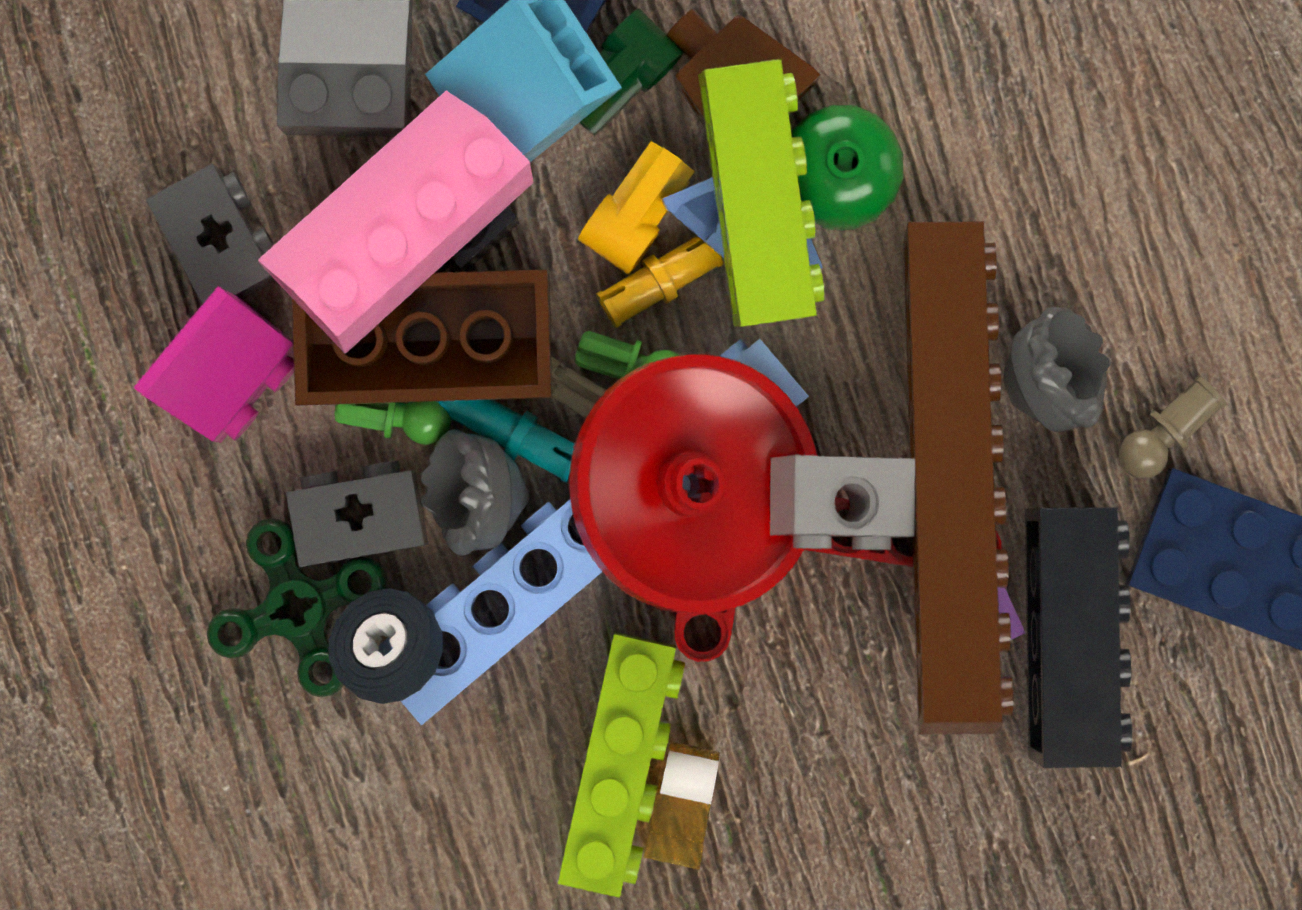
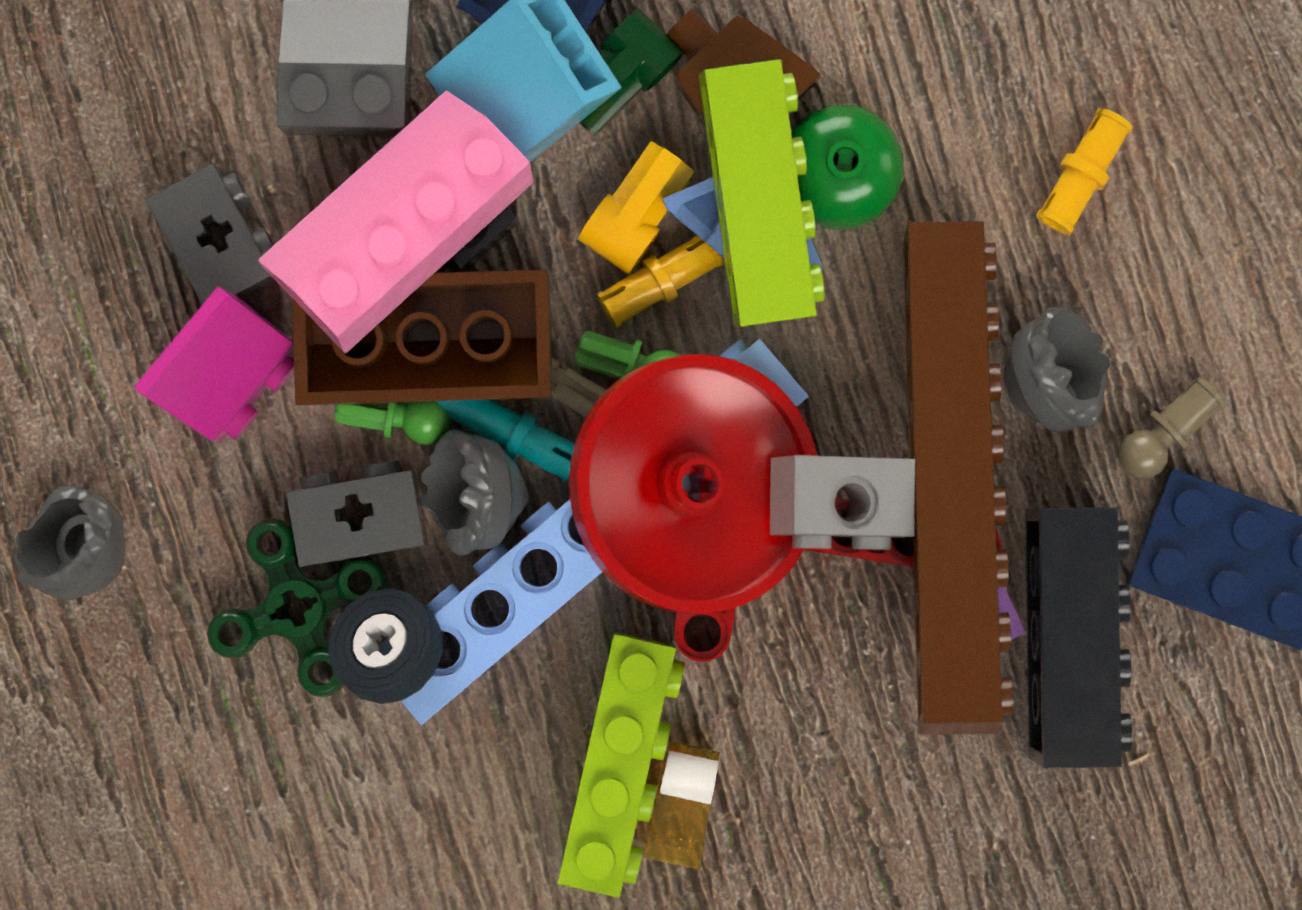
(71, 545): none -> dark grey hair
(1084, 171): none -> yellow pin

